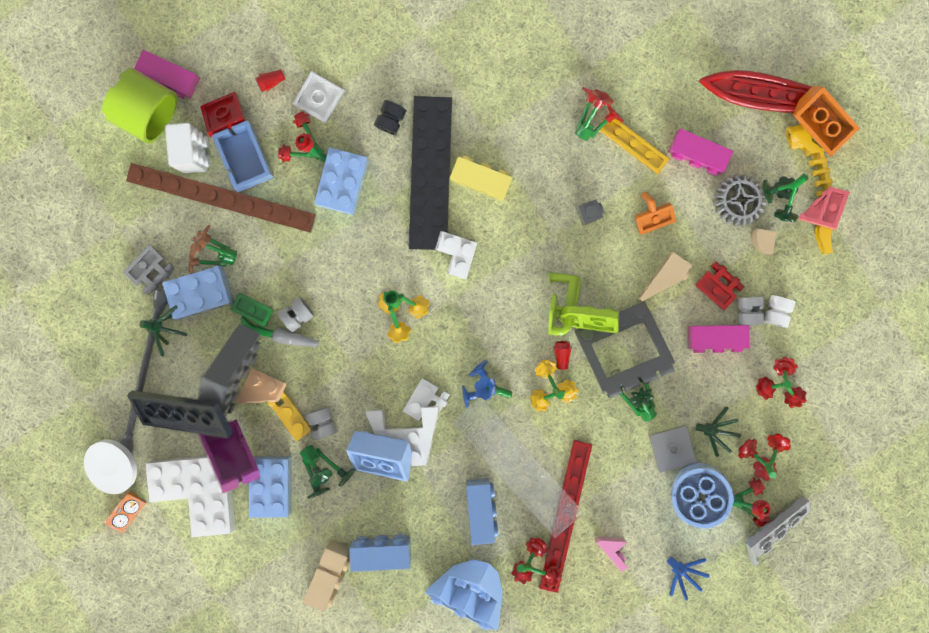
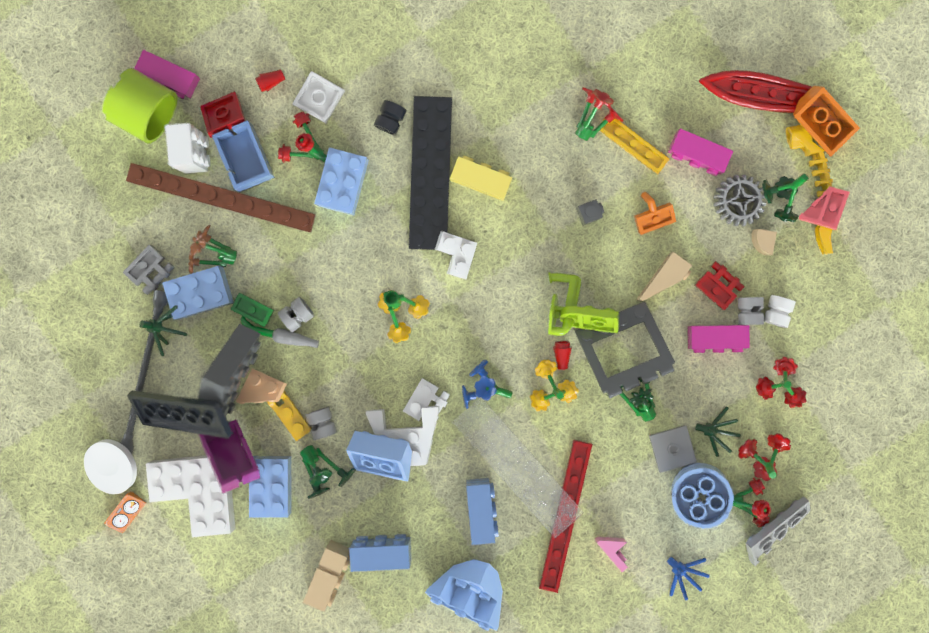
(524, 571): red plant -> none

